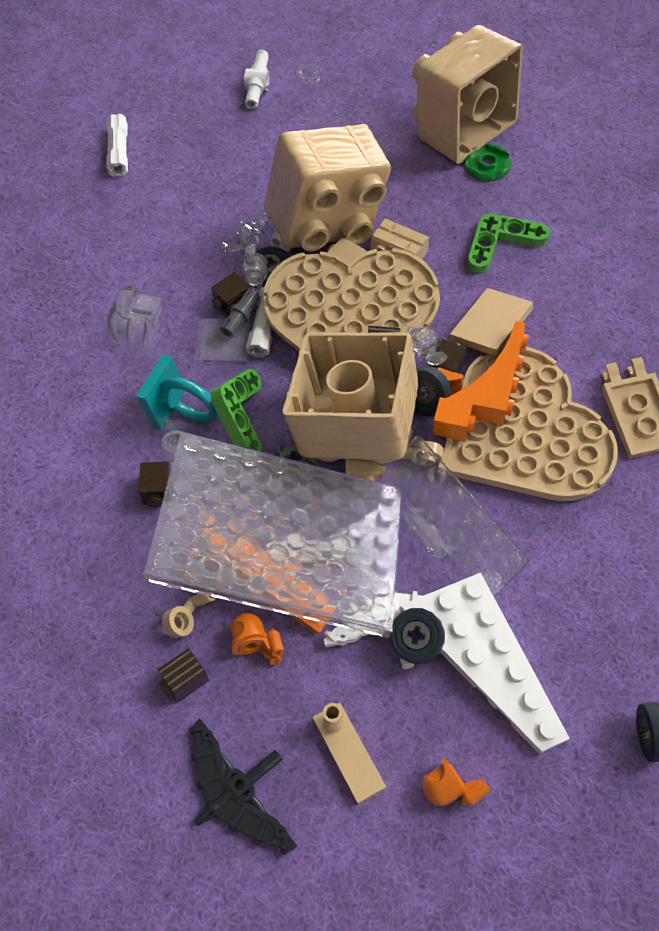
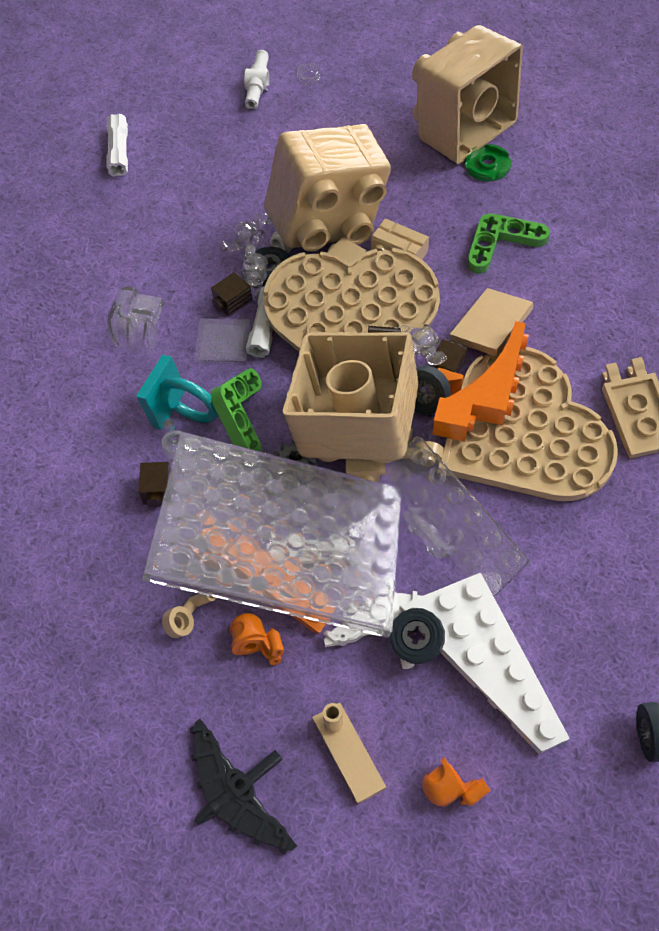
(182, 675): dark brown brick -> none
(240, 313): dark grey pin -> none

